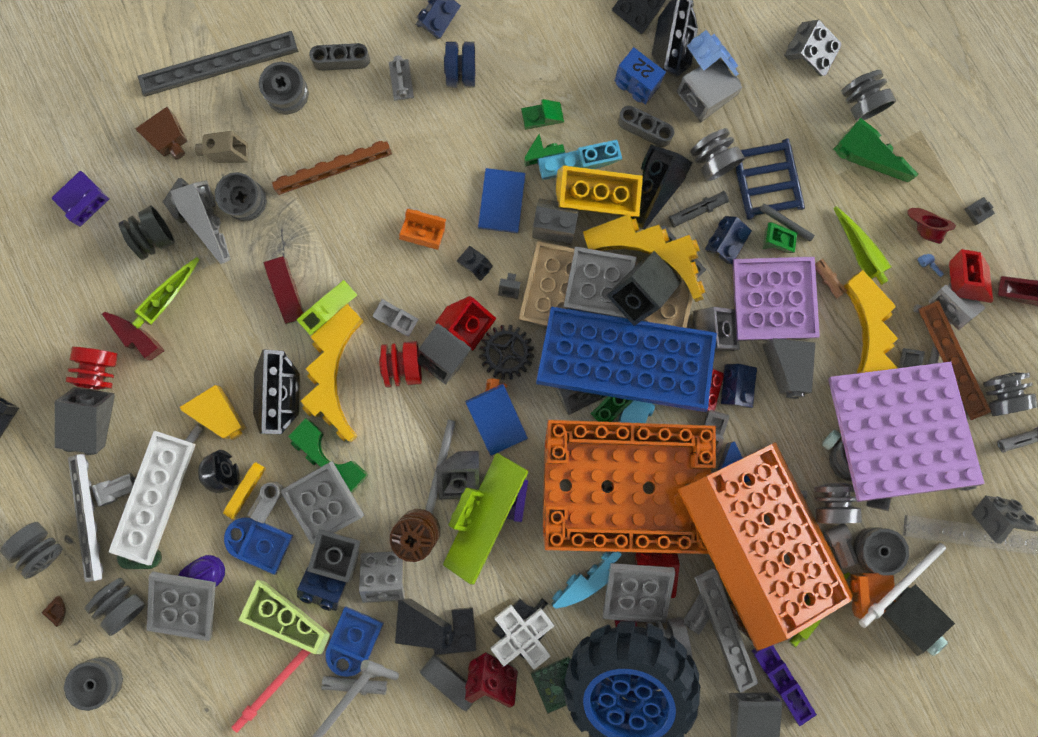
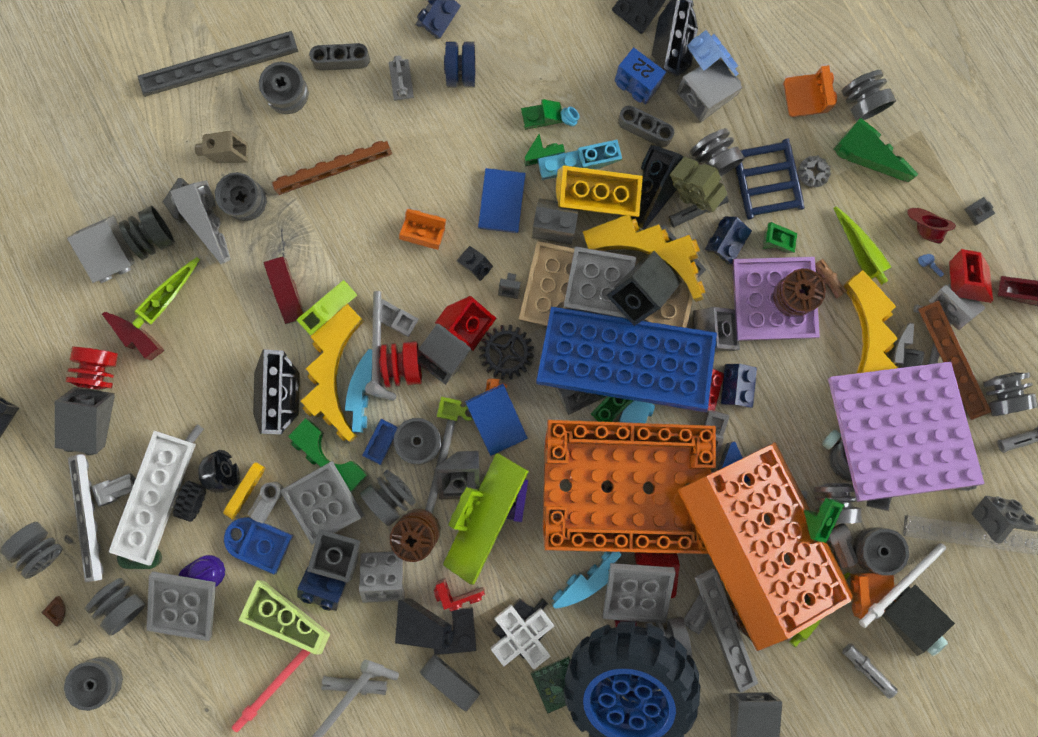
(80, 198): dark purple bracket -> none
(102, 249): none -> light grey slope
(164, 133): reddish brown torso -> none
(189, 501): none -> black tyre
(215, 412): yellow slope -> none
(352, 641): blue tile -> none
(356, 399): none -> medium azure slope
(375, 387): none -> light grey bar
(380, 442): none -> blue plate
(388, 497): none -> dark grey wheel
(429, 445): none -> dark grey wheel
(443, 594): none -> red bracket
(451, 409): none -> lime plate
(491, 679): dark red bracket -> none
(570, 116): none -> medium azure plate
(698, 184): none -> olive brick
(785, 684): dark purple slope -> none
(786, 222): dark grey bar -> none
(787, 294): none -> reddish brown wheel
(791, 365): dark grey slope -> none
(807, 176): none -> light grey gear
(810, 93): none -> orange bracket
(814, 45): dark grey bracket -> none
(822, 523): none -> green slope
(863, 664): none -> light grey pin
(905, 338): none -> light grey slope

